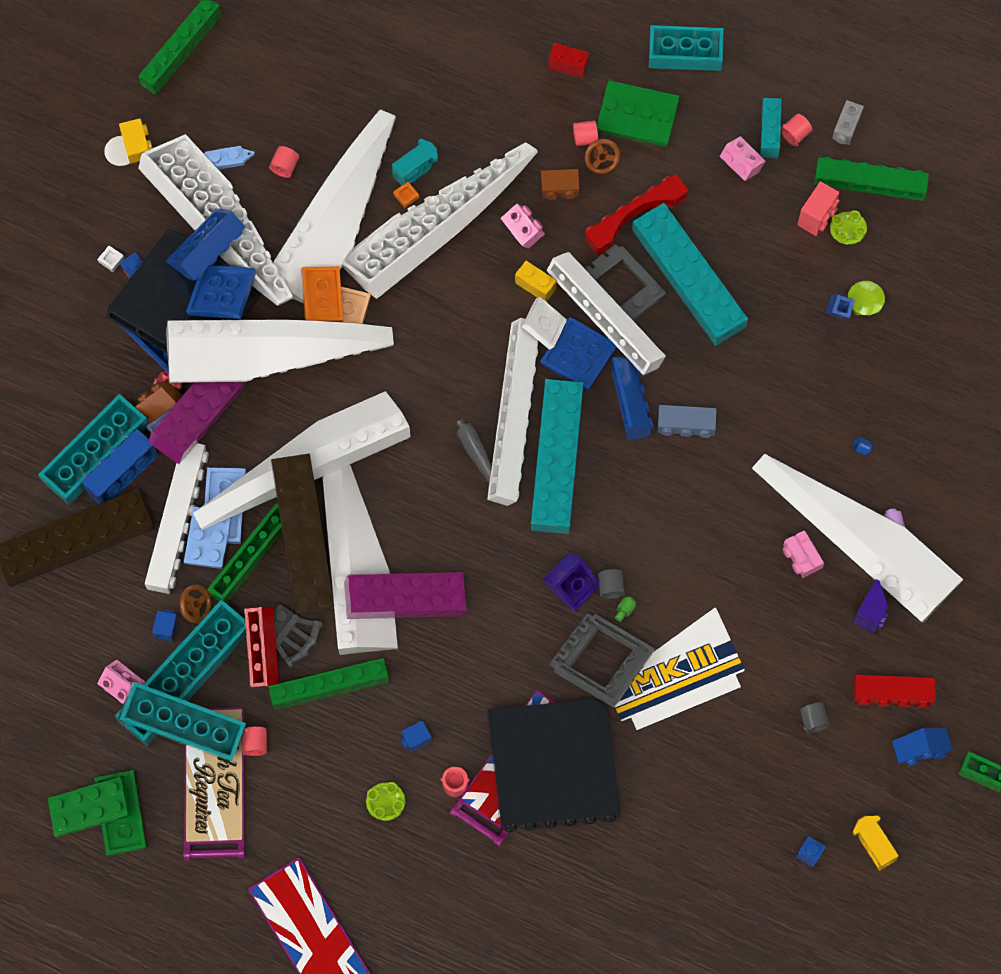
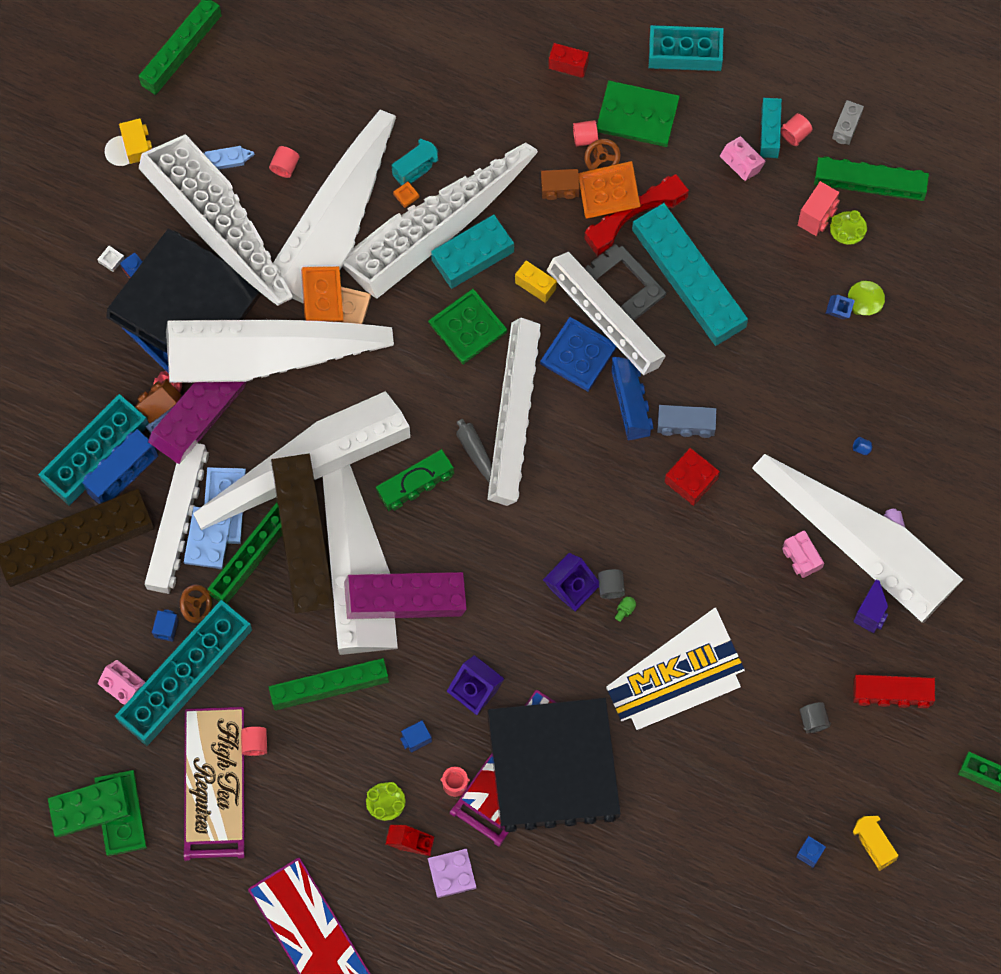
(181, 721): teal brick -> none
(206, 244): blue slope -> none
(221, 292): blue plate -> none
(261, 646): red brick -> none
(285, 623): dark grey plate -> none
(409, 839): none -> red slope
(415, 480): none -> green brick
(452, 873): none -> lavender plate
(467, 326): none -> green plate
(472, 251): none -> teal brick
(475, 684): none -> dark purple slope
(522, 225): bright pink brick -> none
(544, 323): white plate -> none
(557, 456): teal brick -> none
(609, 190): none -> orange plate
(624, 675): dark grey hinge -> none
(692, 476): none -> red brick
(922, 745): blue brick -> none

